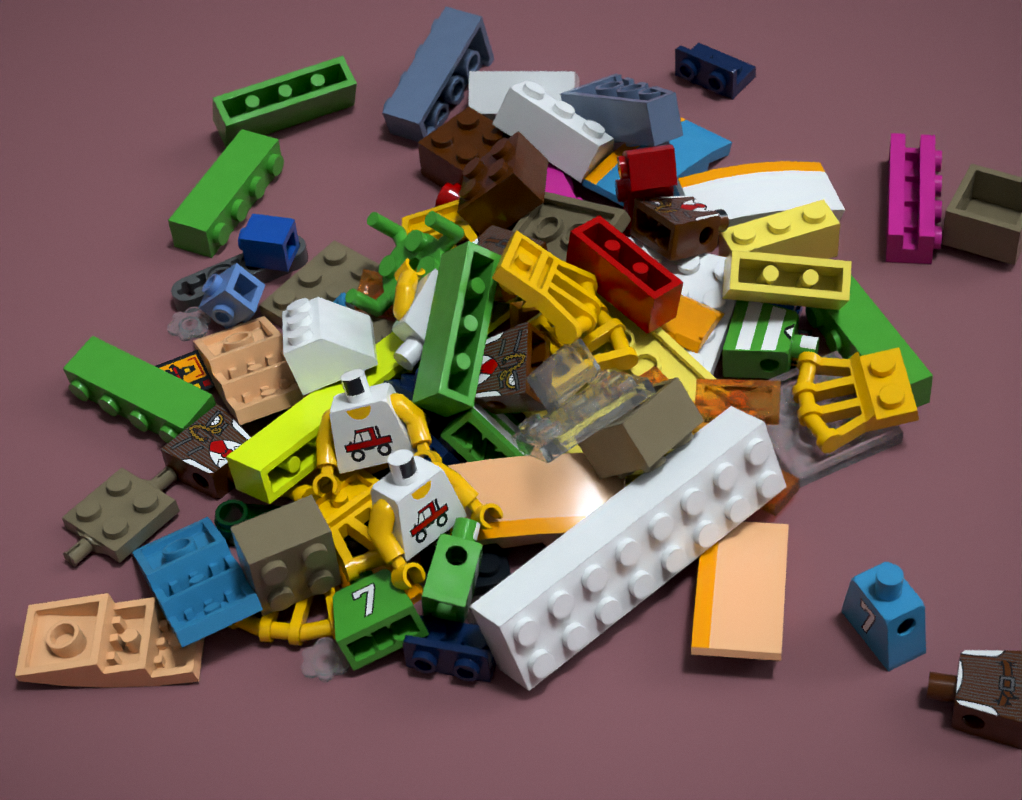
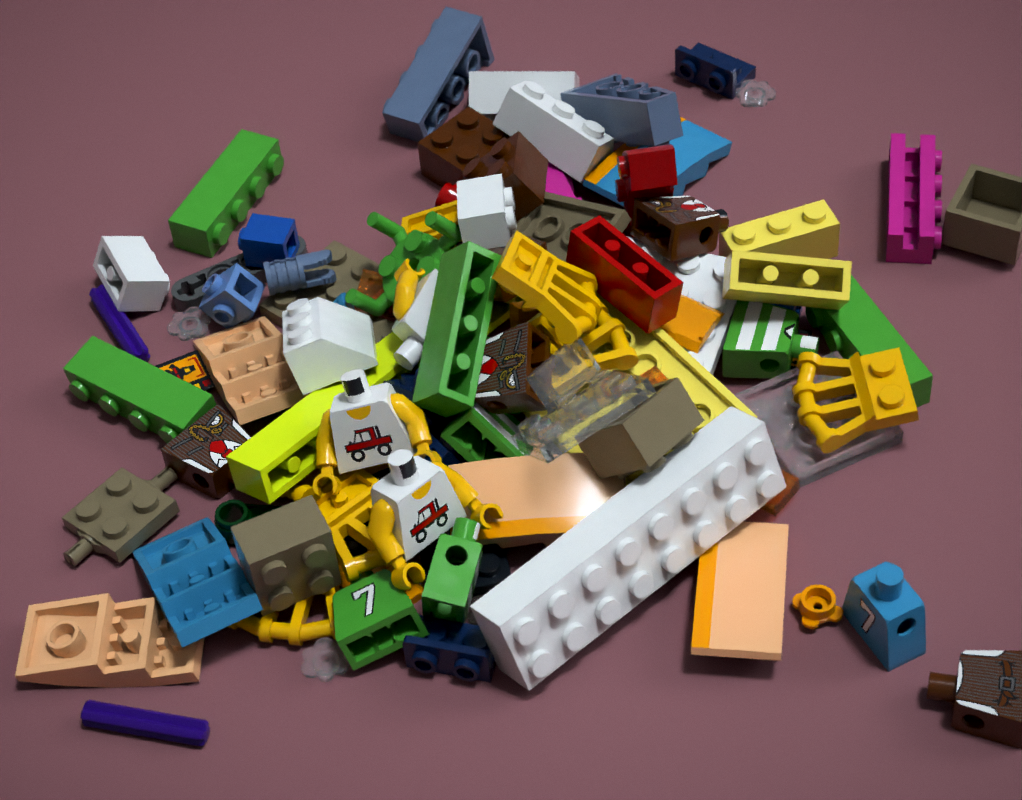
(119, 324): none -> dark purple axle
(131, 273): none -> white brick
(145, 723): none -> dark purple axle
(285, 100): bright green brick -> none
(290, 275): none -> sand blue hinge
(485, 211): none -> white brick
(753, 397): clear orange plate -> none
(755, 94): none -> clear plant
(761, 189): white slope -> none
(817, 596): none -> light orange plate

